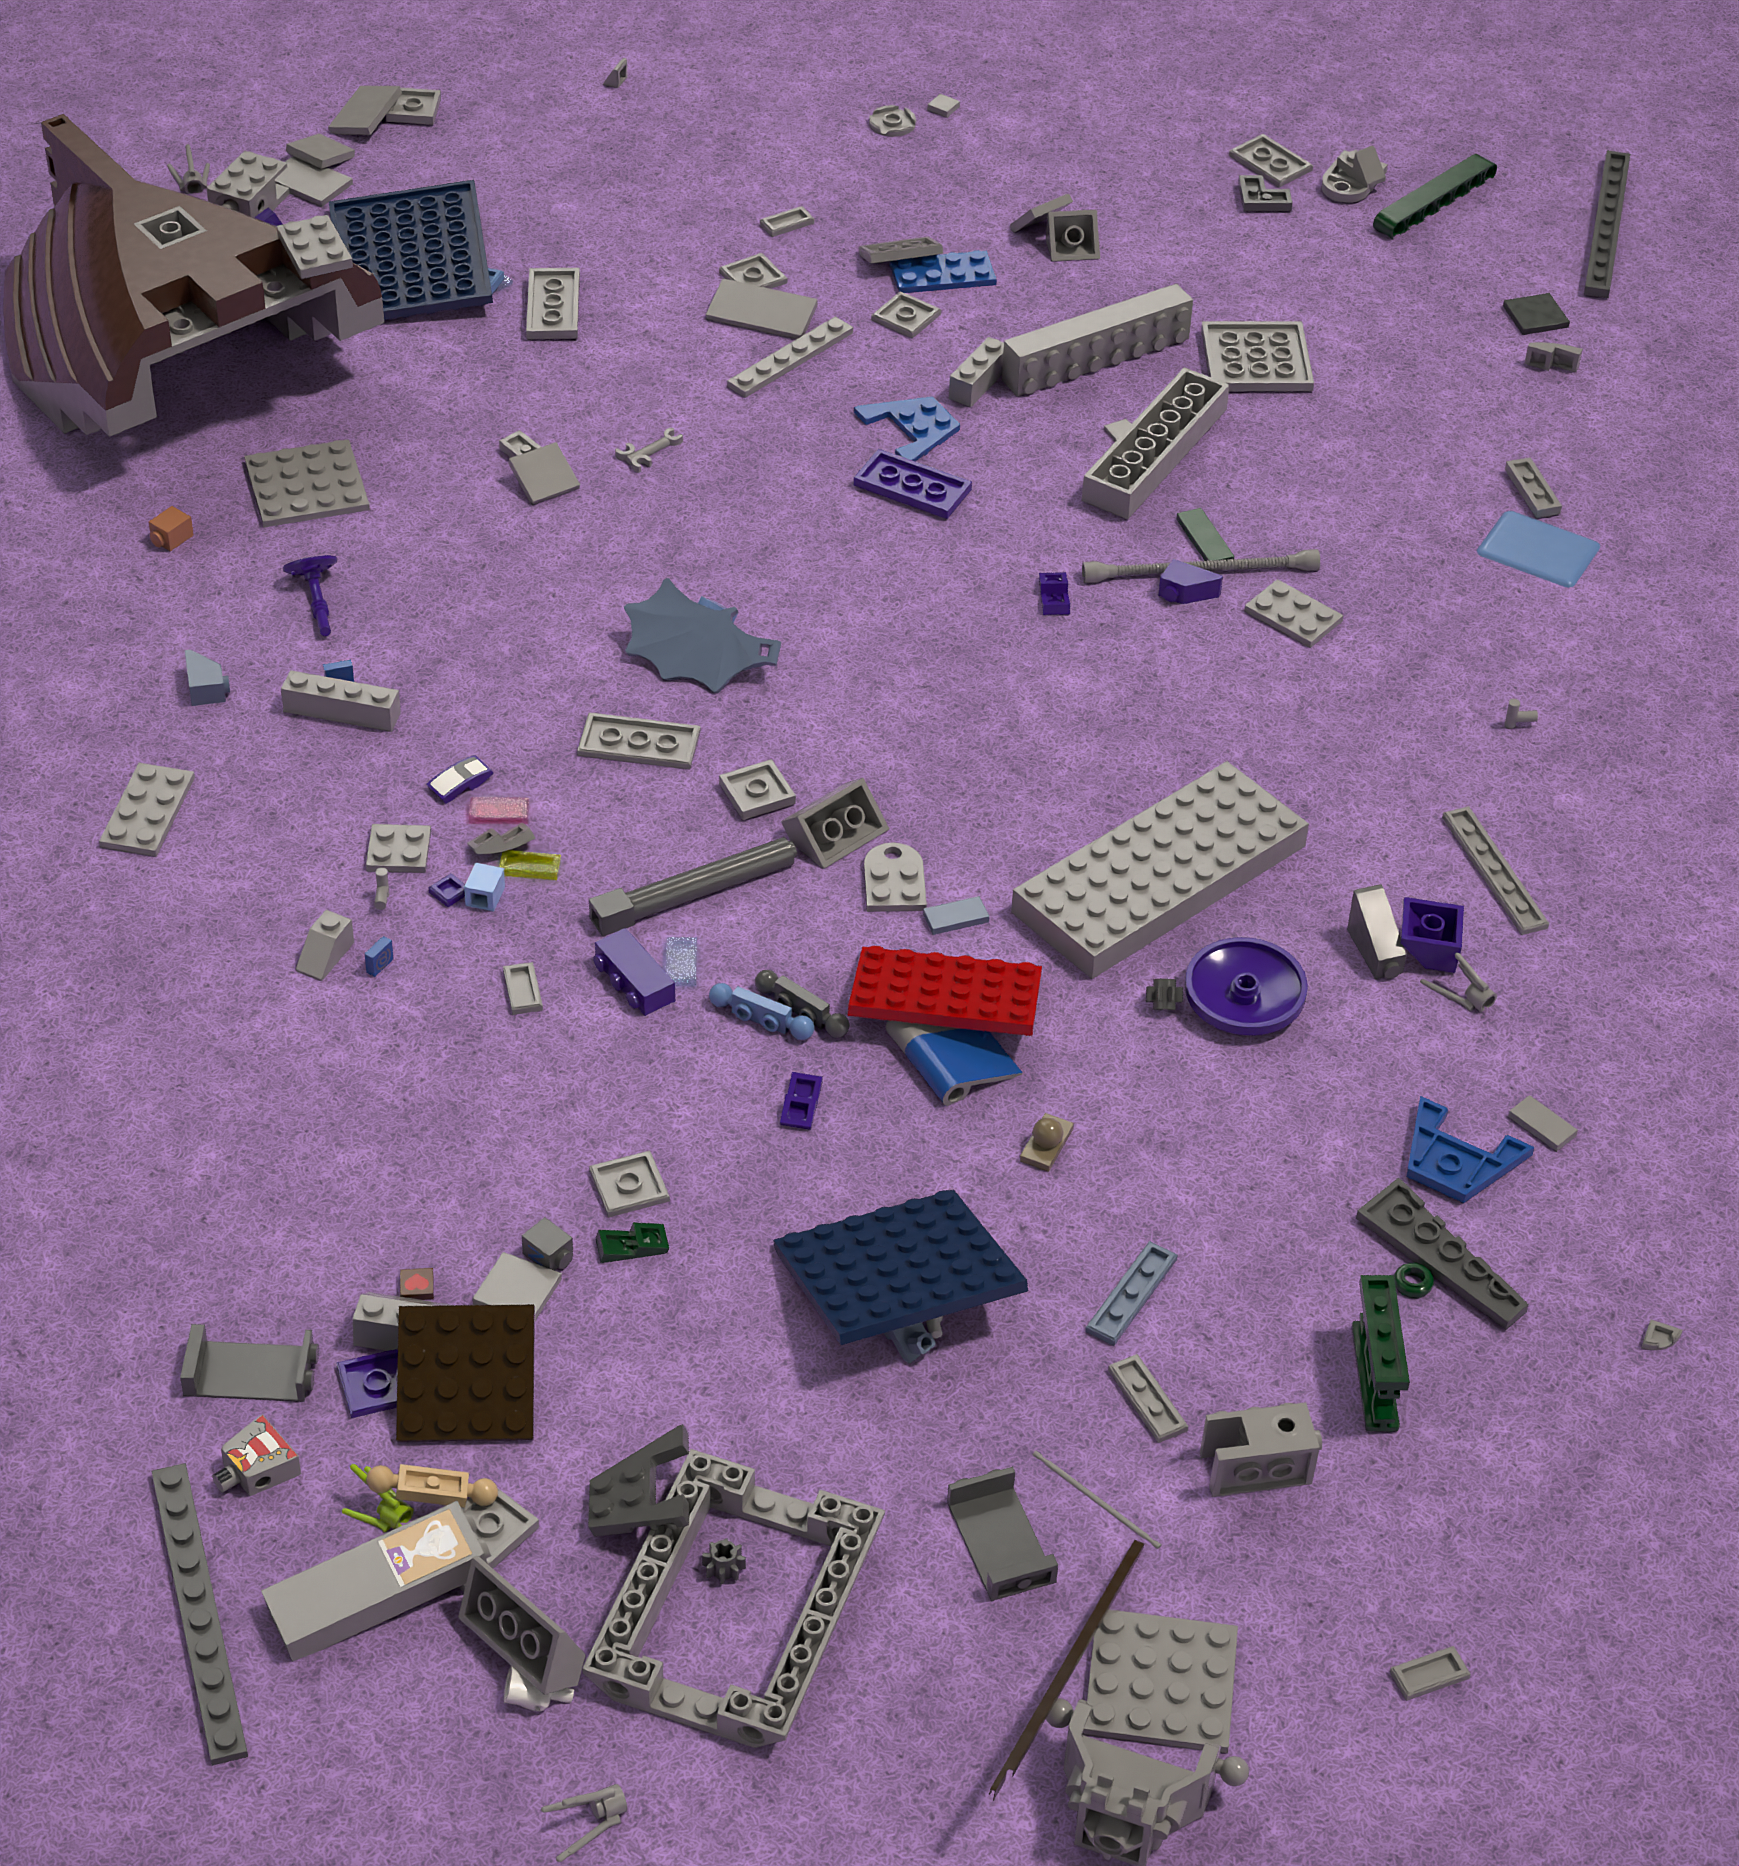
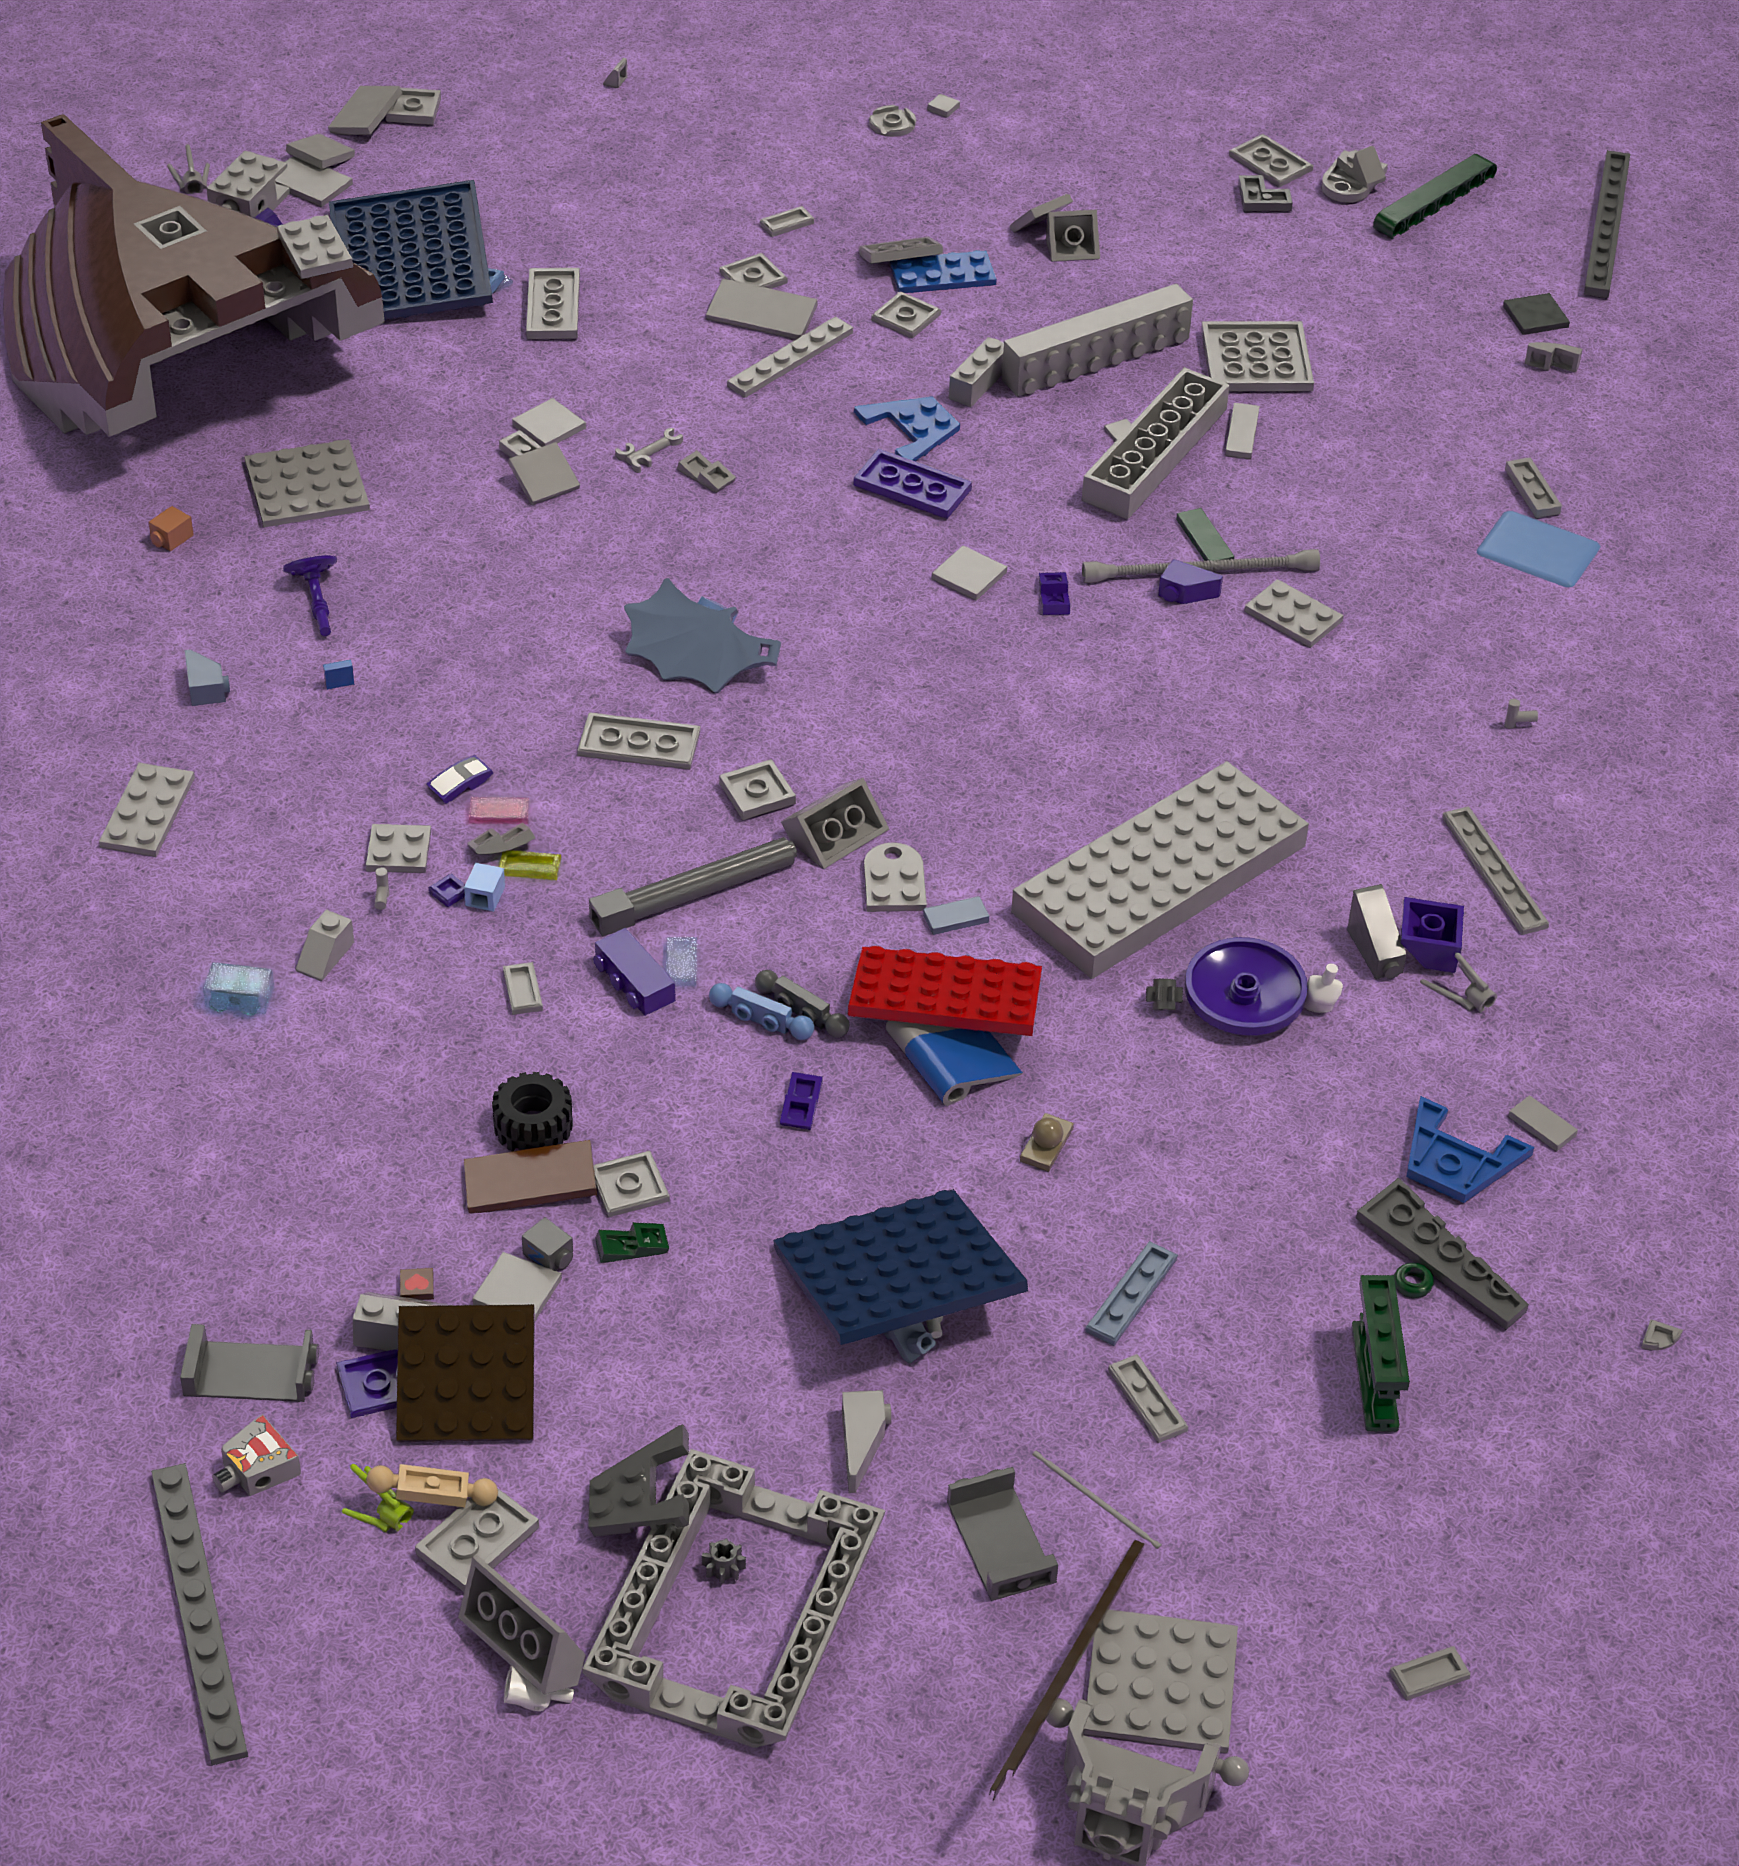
(238, 988): none -> clear light blue brick
(340, 700): light grey brick -> none
(375, 1581): light grey brick -> none
(379, 956): blue tile -> none
(526, 1094): none -> black tyre
(530, 1177): none -> tile
(549, 423): none -> light grey tile
(604, 1803): light grey plant -> none
(712, 476): none -> light grey slope
(864, 1429): none -> light grey slope
(969, 572): none -> light grey tile
(1242, 430): none -> light grey tile
(1260, 1448): light grey torso -> none
(1323, 990): none -> white piece

